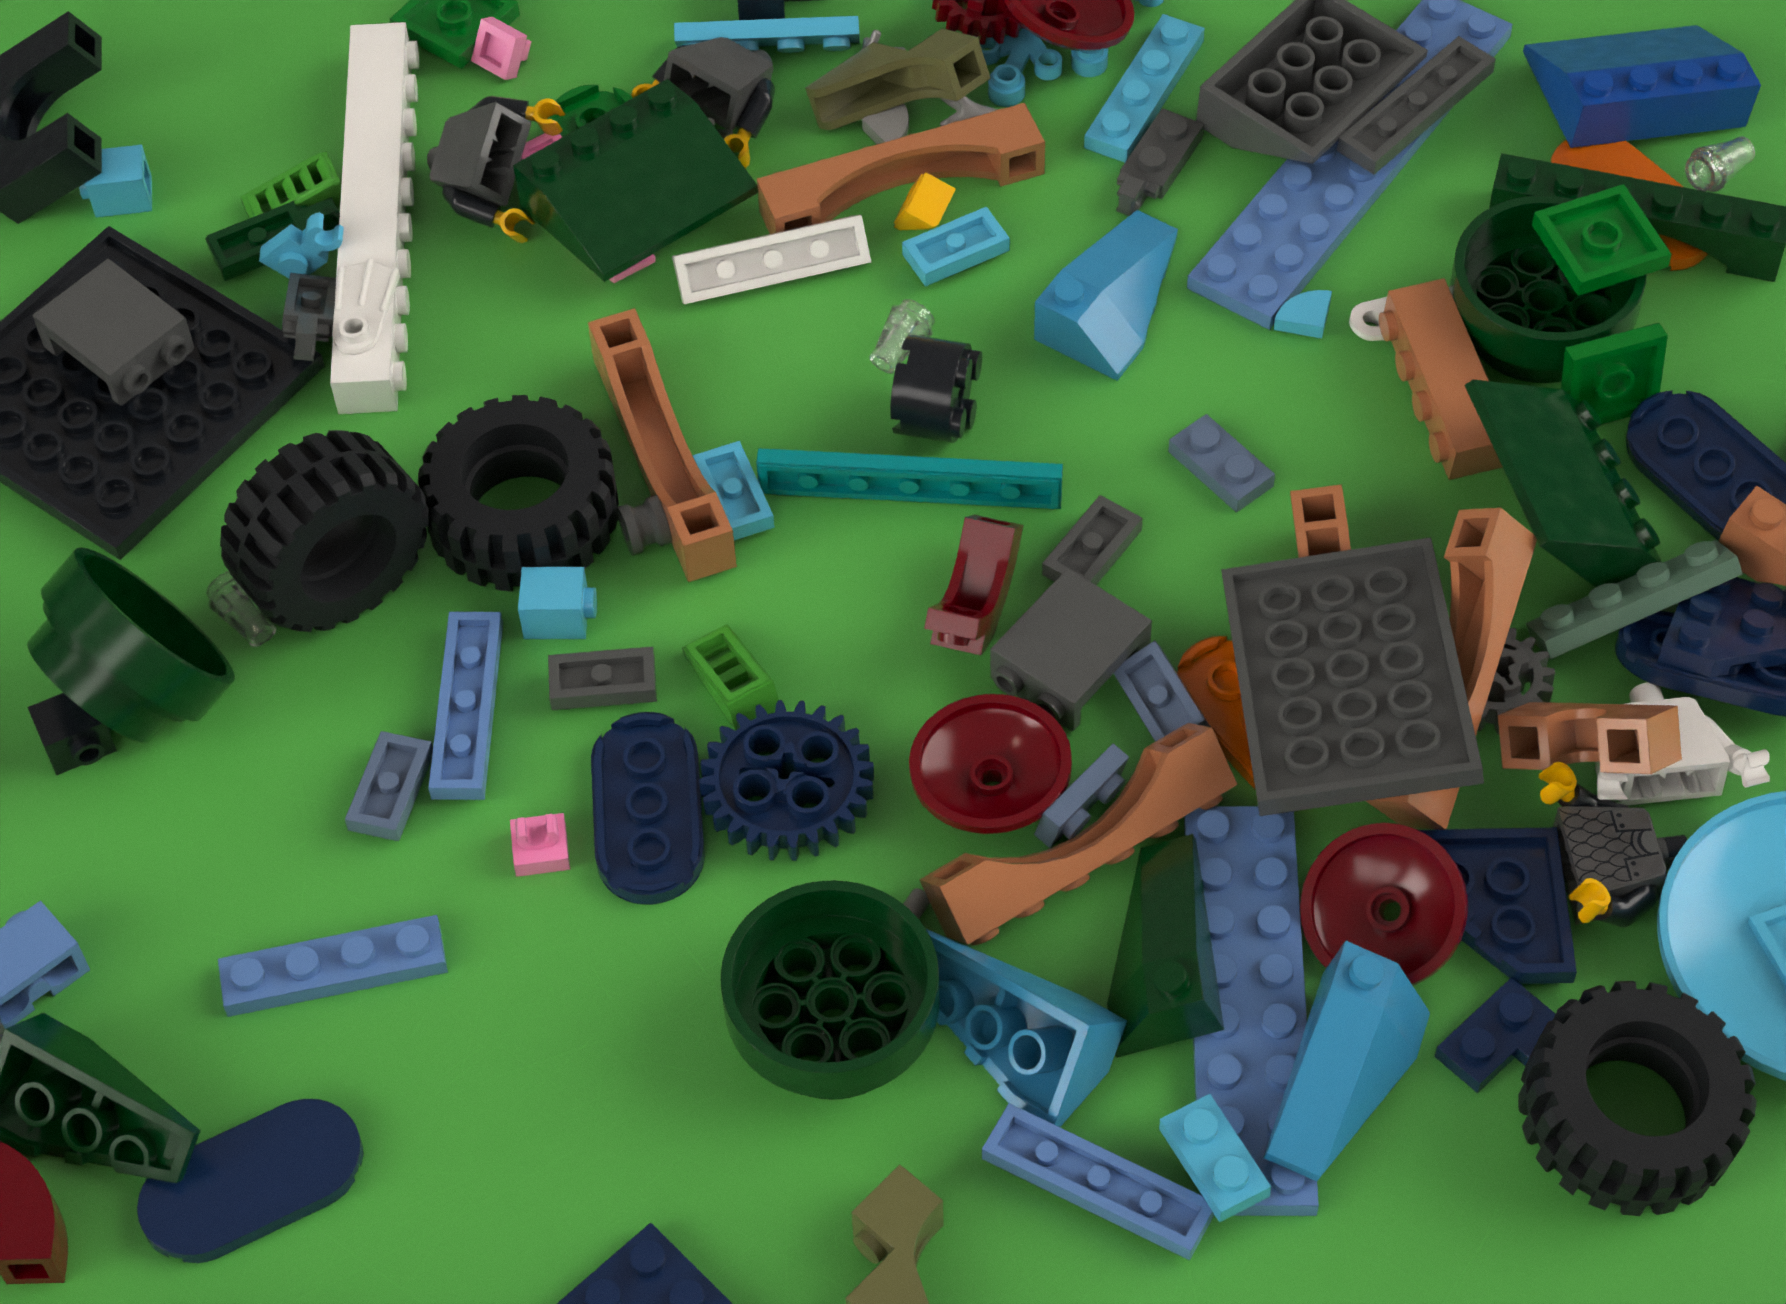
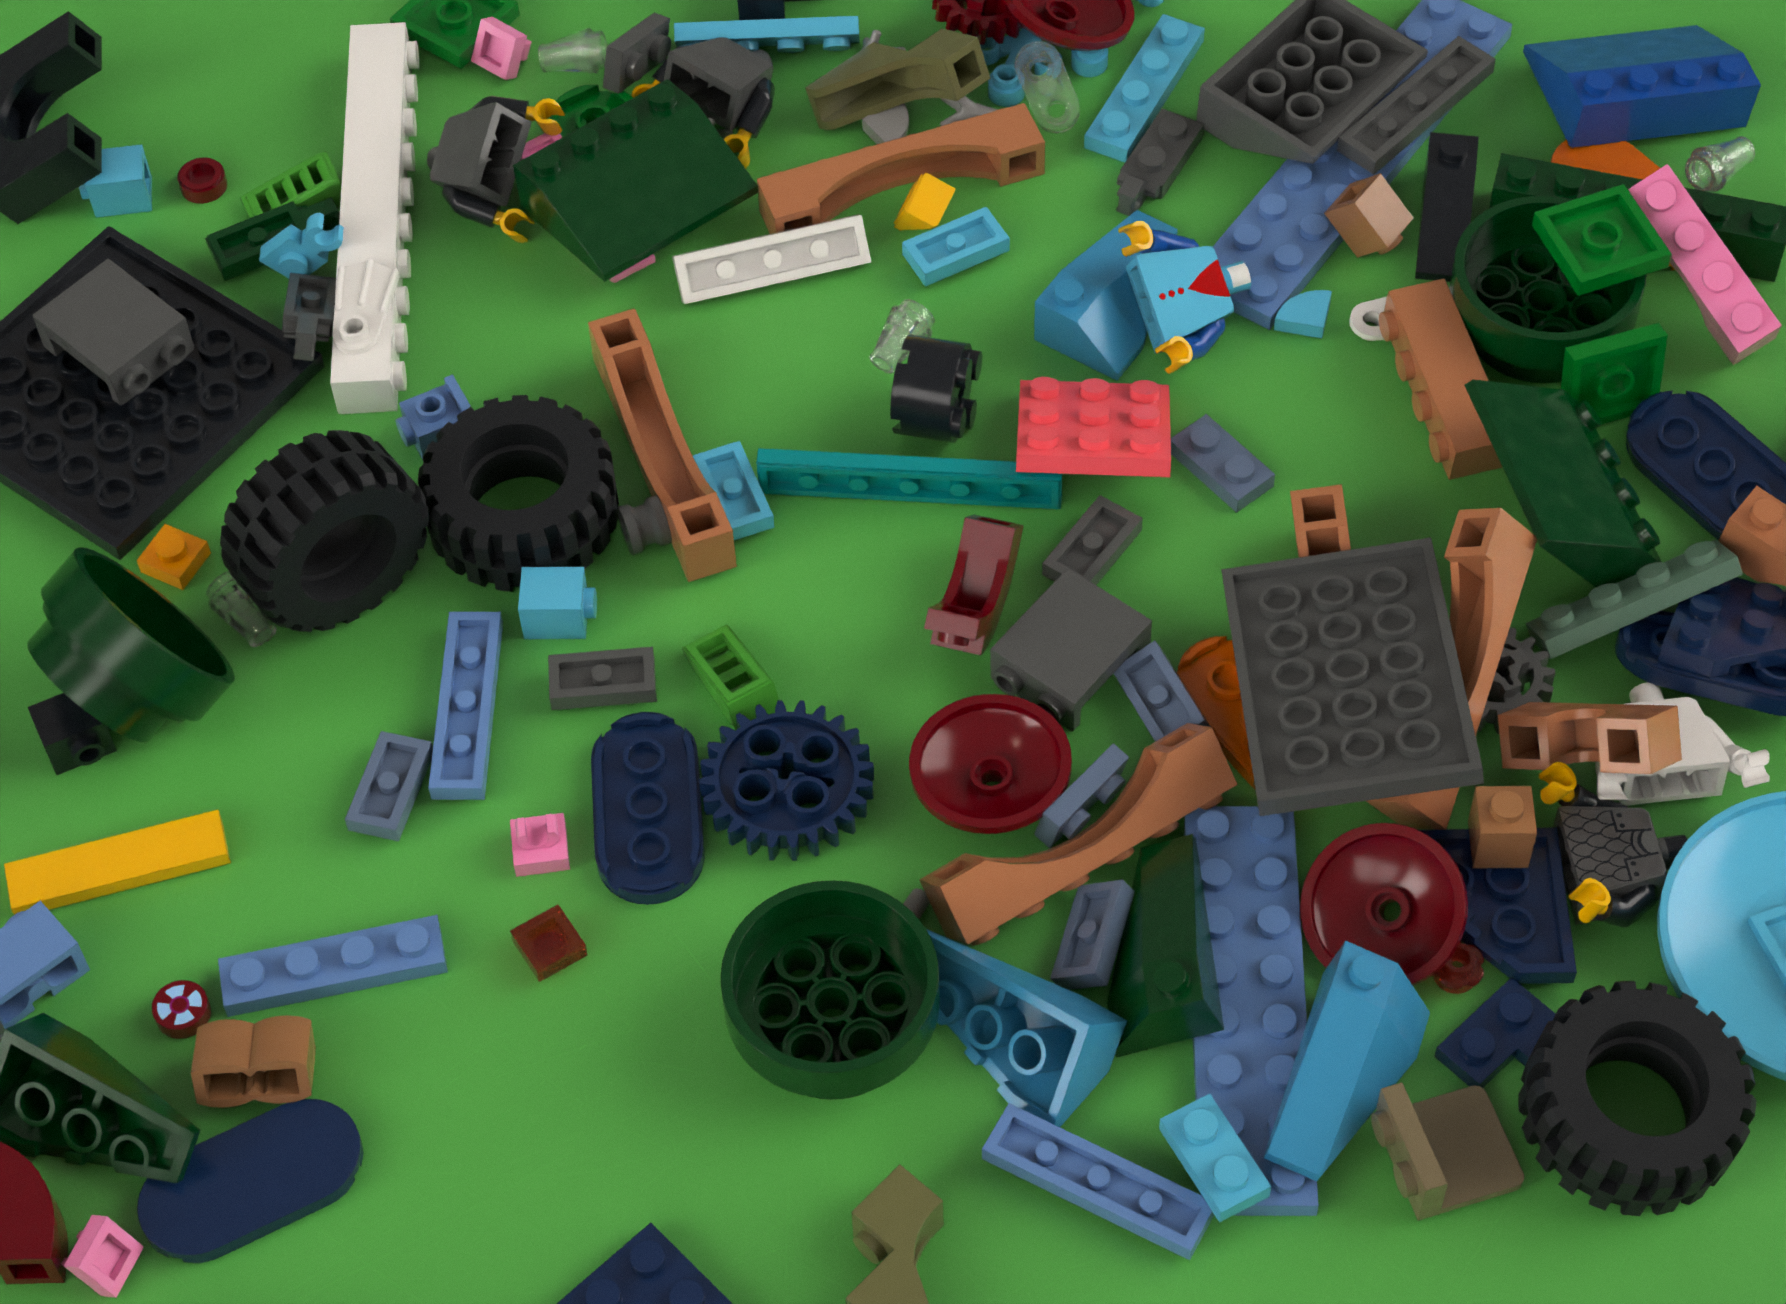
(103, 1256): none -> bright pink tile
(118, 862): none -> yellow tile
(173, 556): none -> light orange plate
(181, 1009): none -> dark red tile
(202, 180): none -> dark red tile
(253, 1061): none -> medium nougat brick
(429, 413): none -> medium blue brick
(548, 943): none -> clear red plate
(575, 53): none -> clear cone
(636, 52): none -> dark grey plate
(1047, 89): none -> clear plate
(1092, 935): none -> sand blue plate
(1094, 428): none -> coral plate
(1181, 291): none -> medium azure torso
(1369, 216): none -> medium nougat brick
(1445, 202): none -> black slope
(1445, 1149): none -> dark tan bracket
(1462, 978): none -> clear red plate
(1502, 826): none -> medium nougat brick
(1720, 287): none -> bright pink arch

